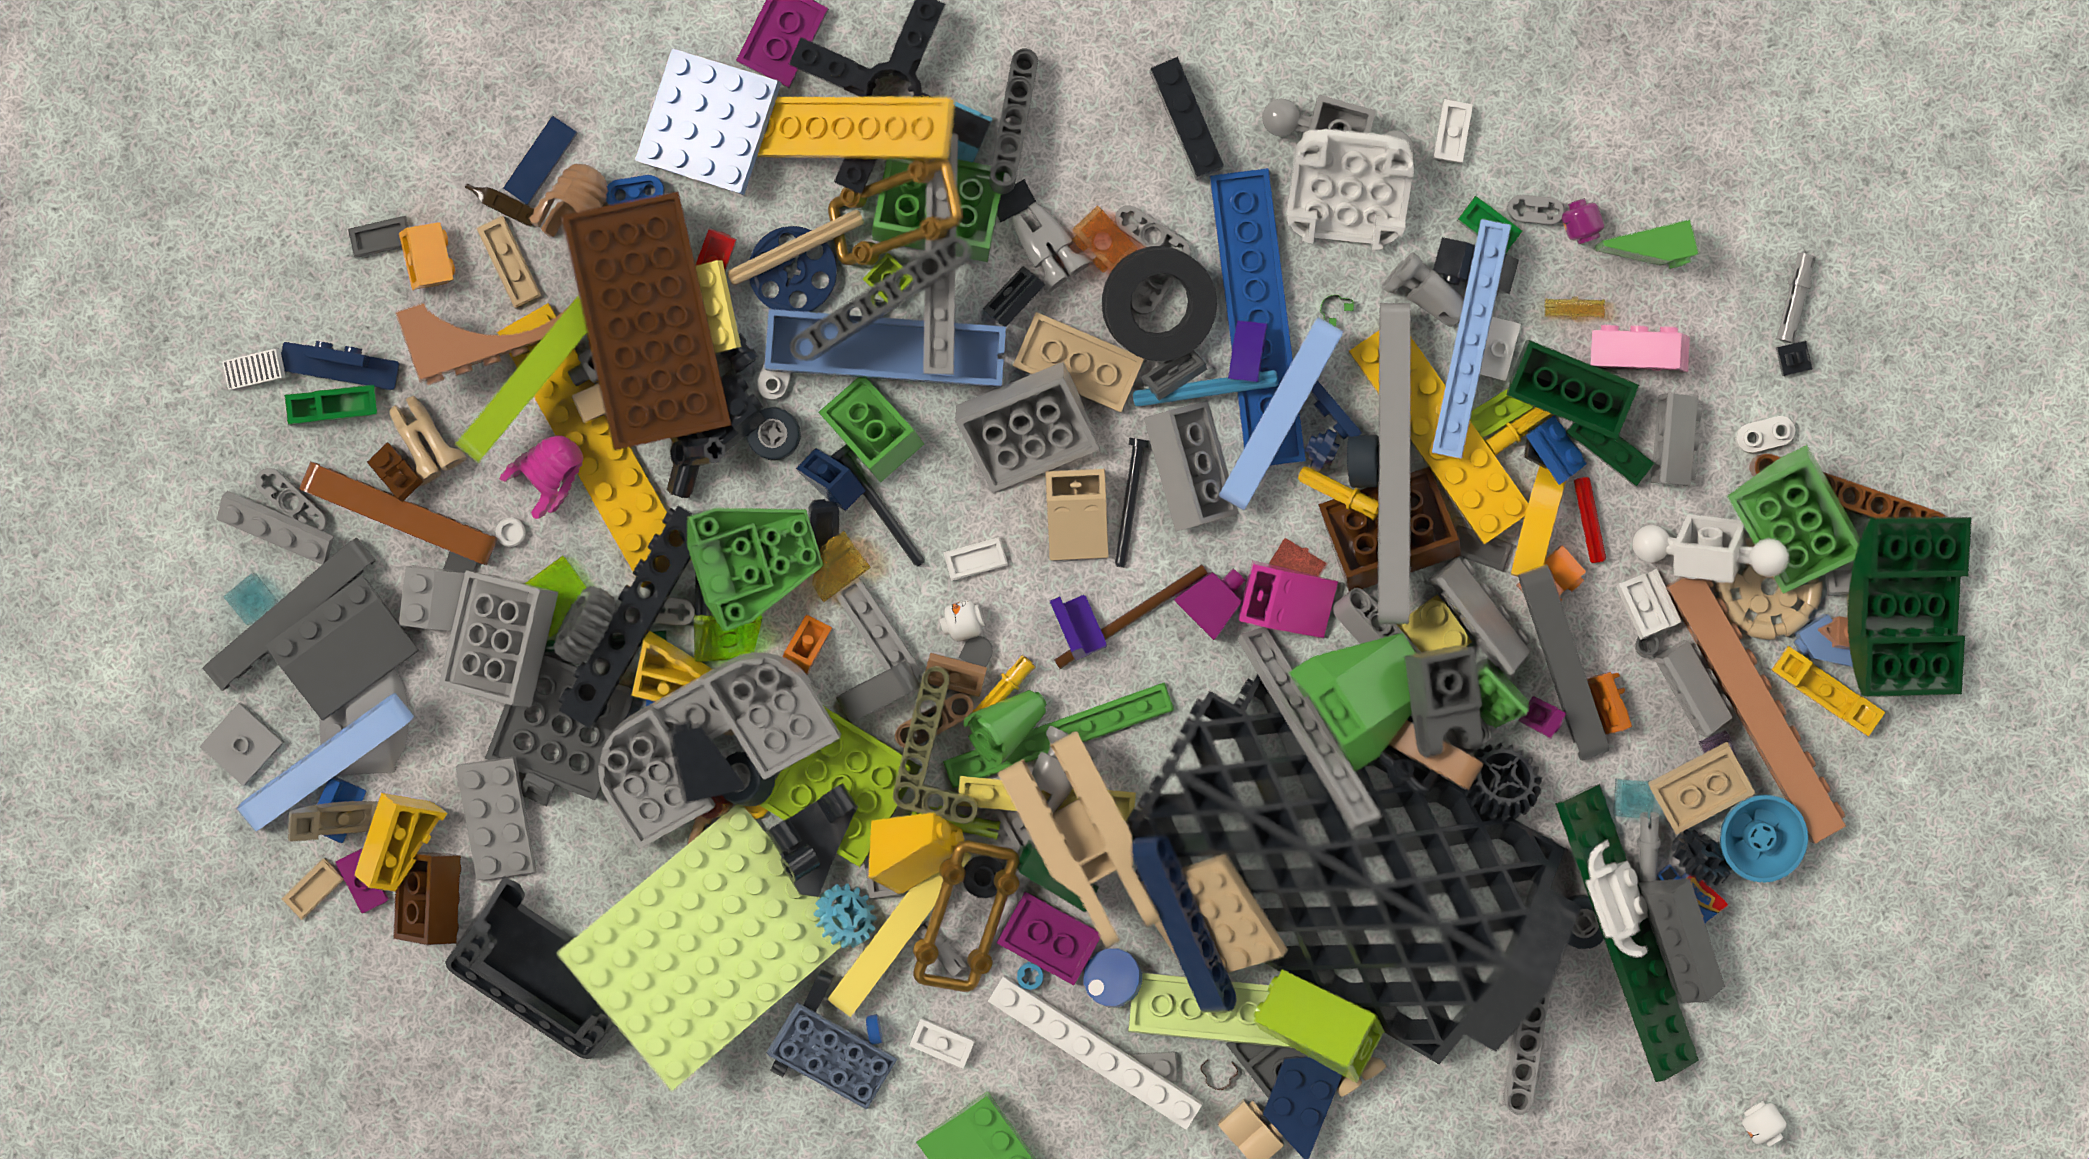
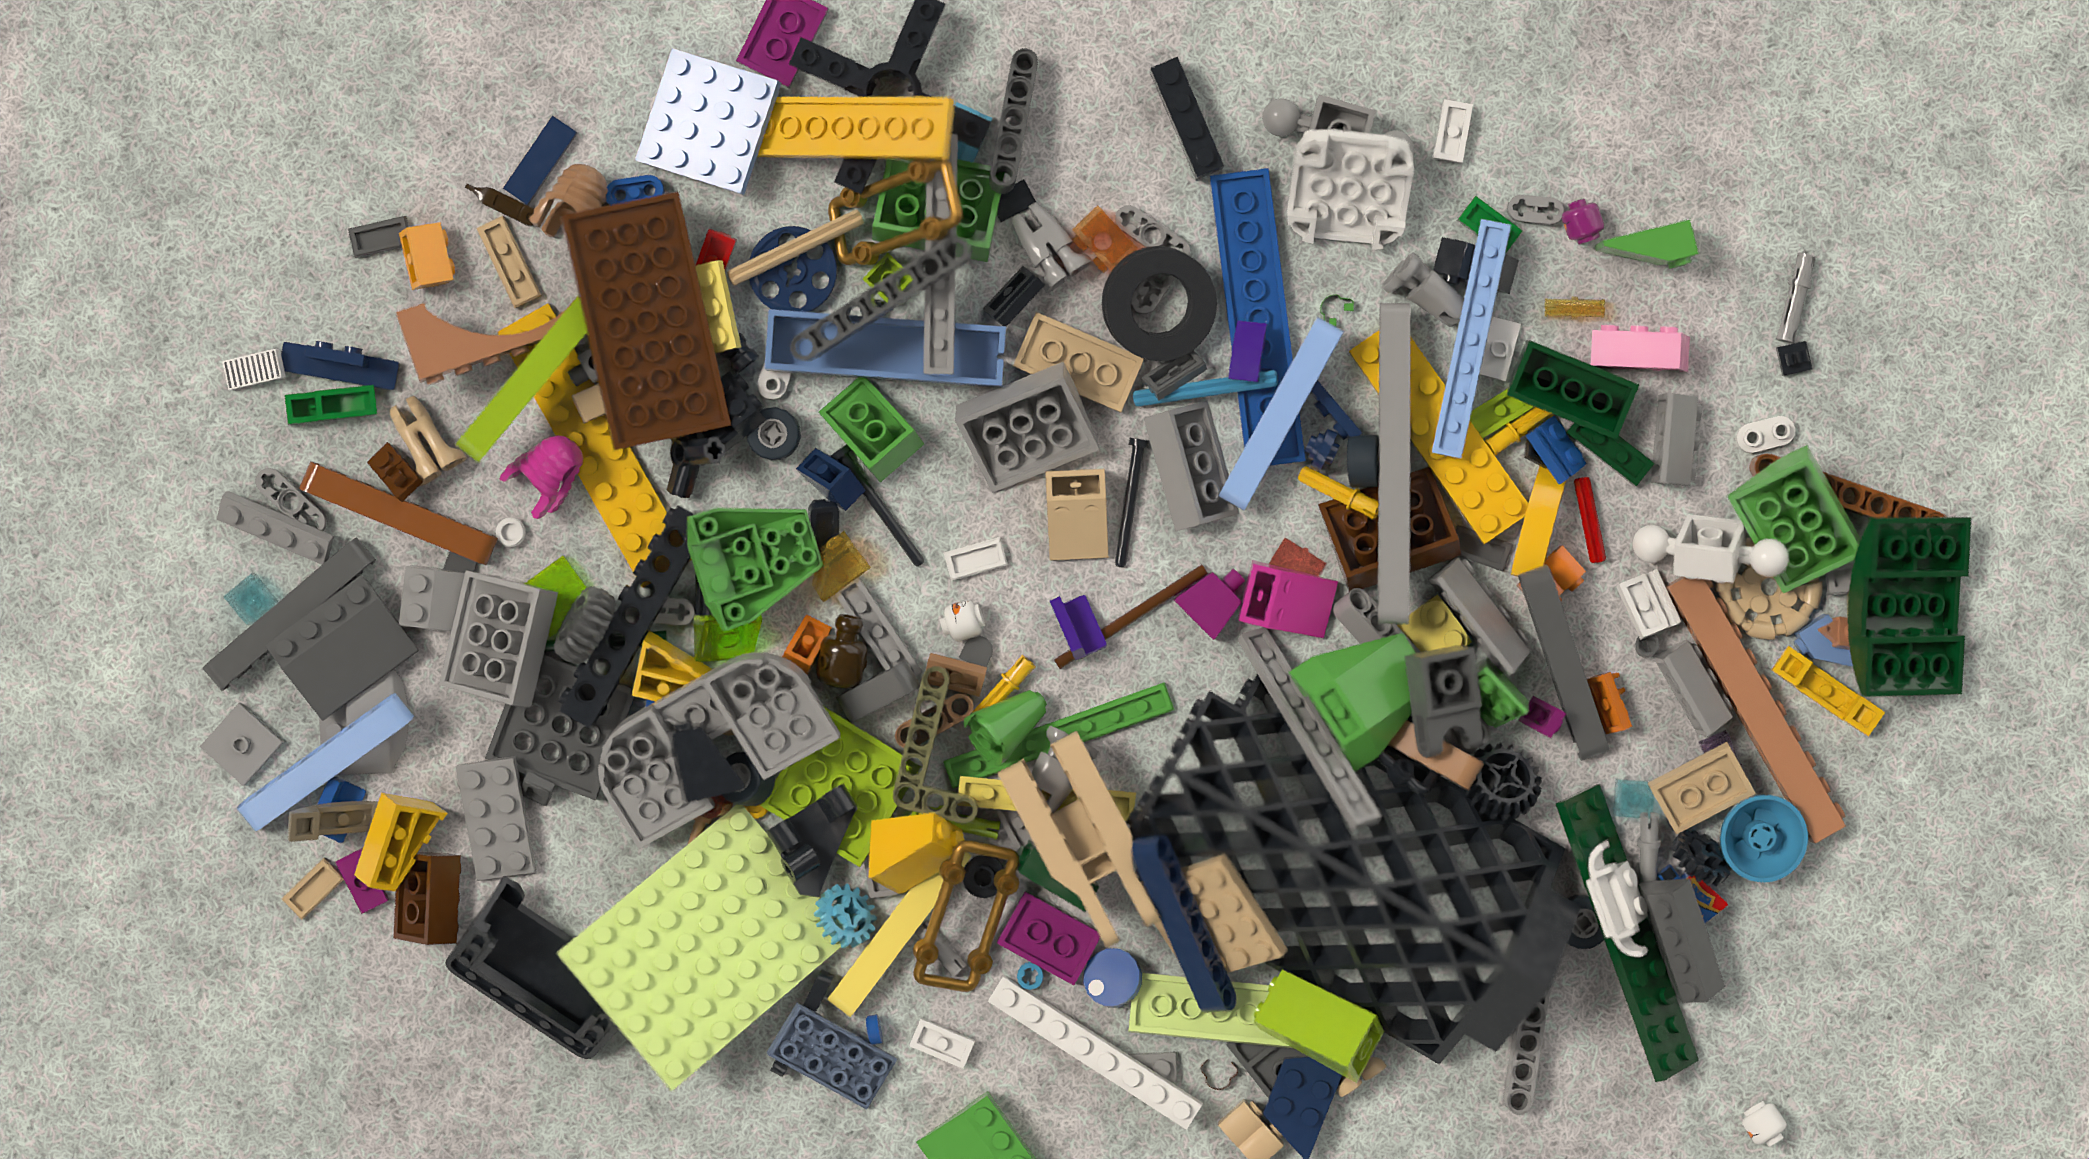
(842, 655): none -> dark brown piece

